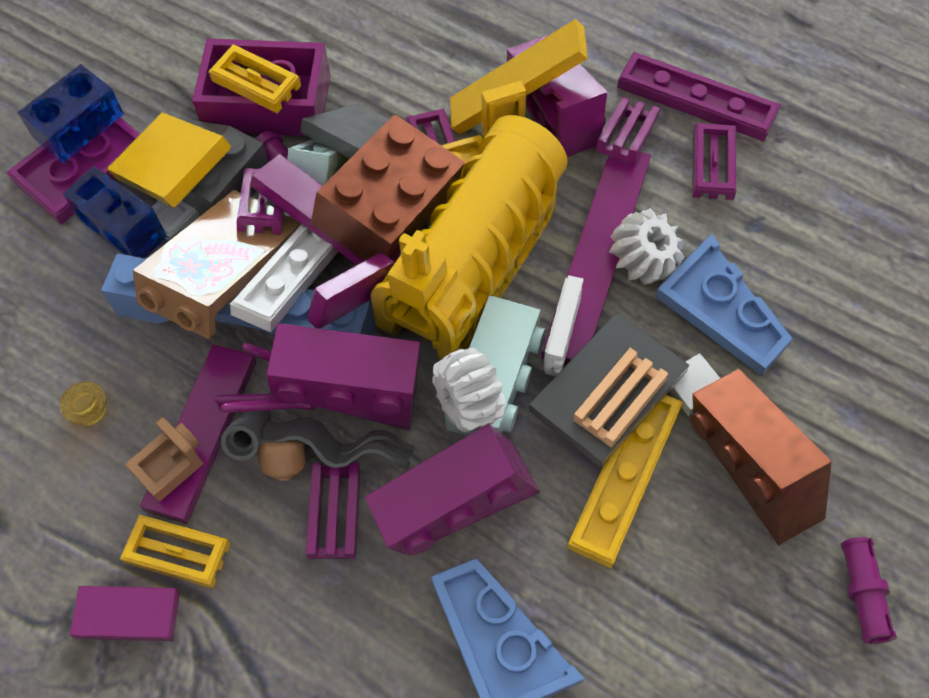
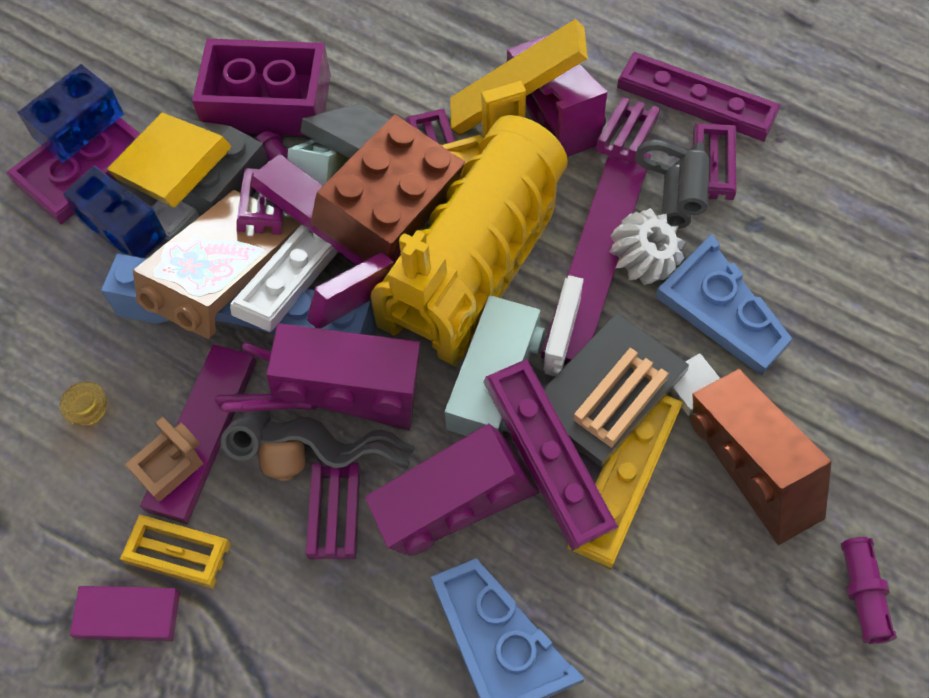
(249, 81): yellow tile -> none
(468, 389): white gear -> none
(550, 454): none -> magenta tile
(684, 182): none -> dark grey piece

